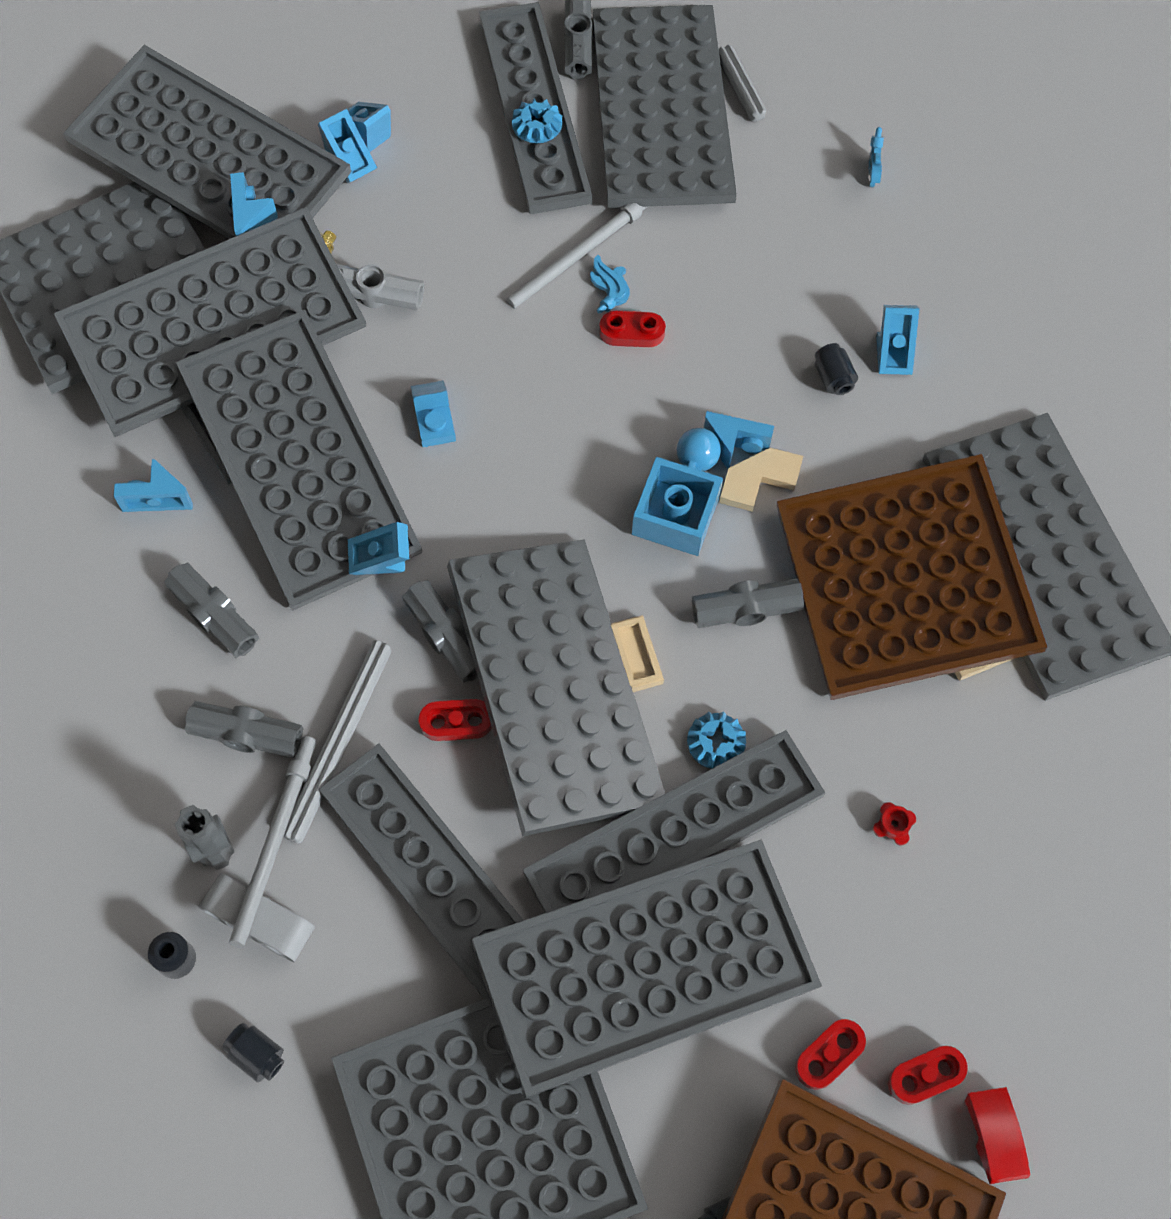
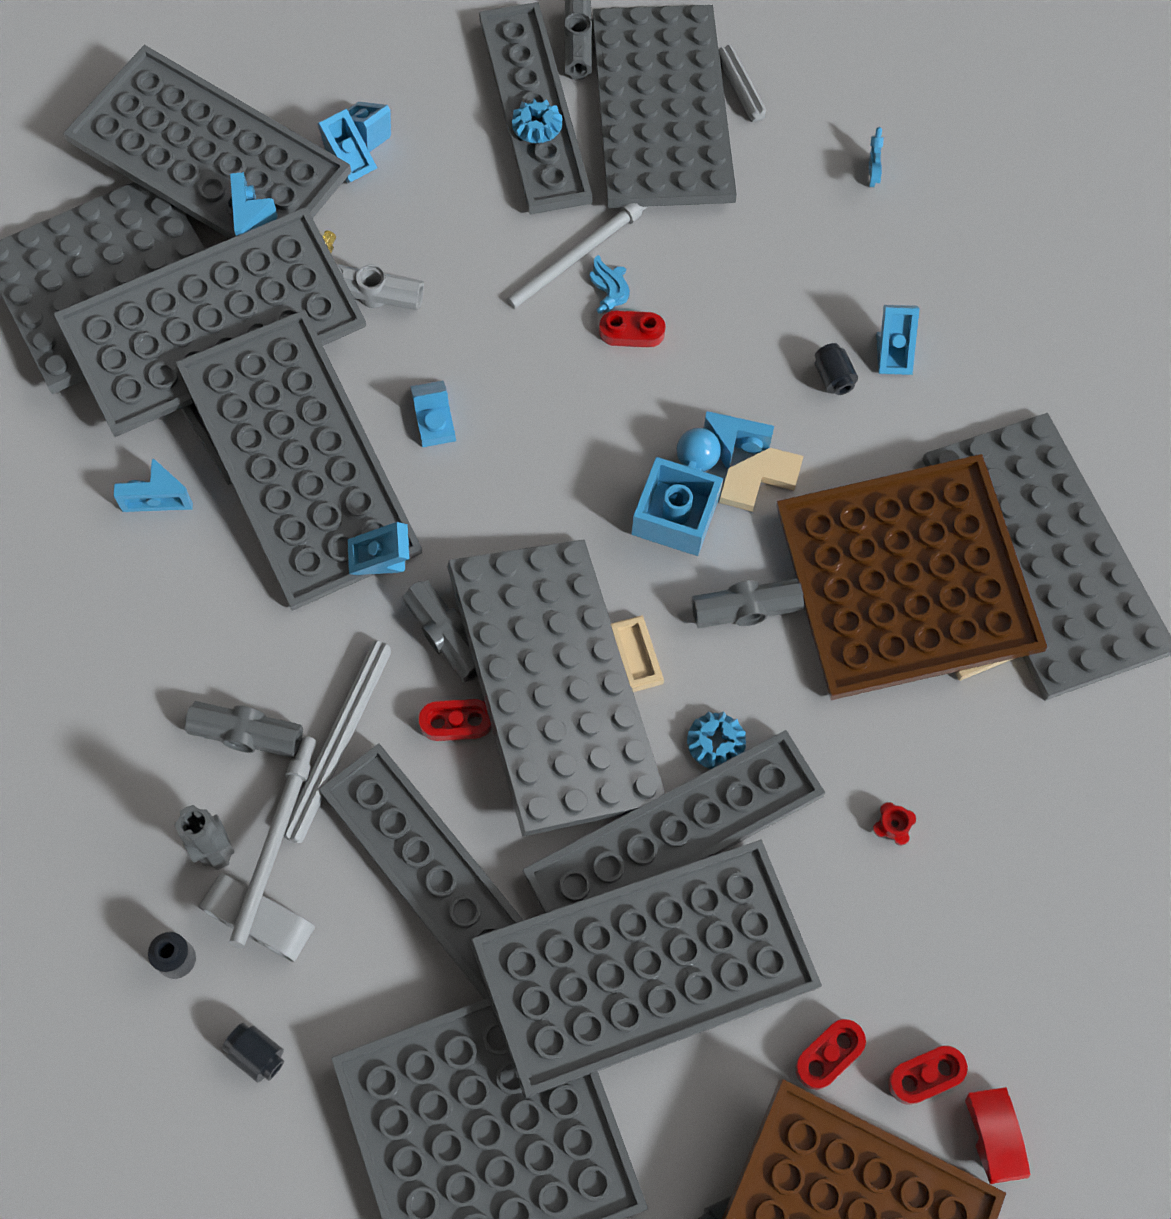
(211, 610): dark grey piece -> none

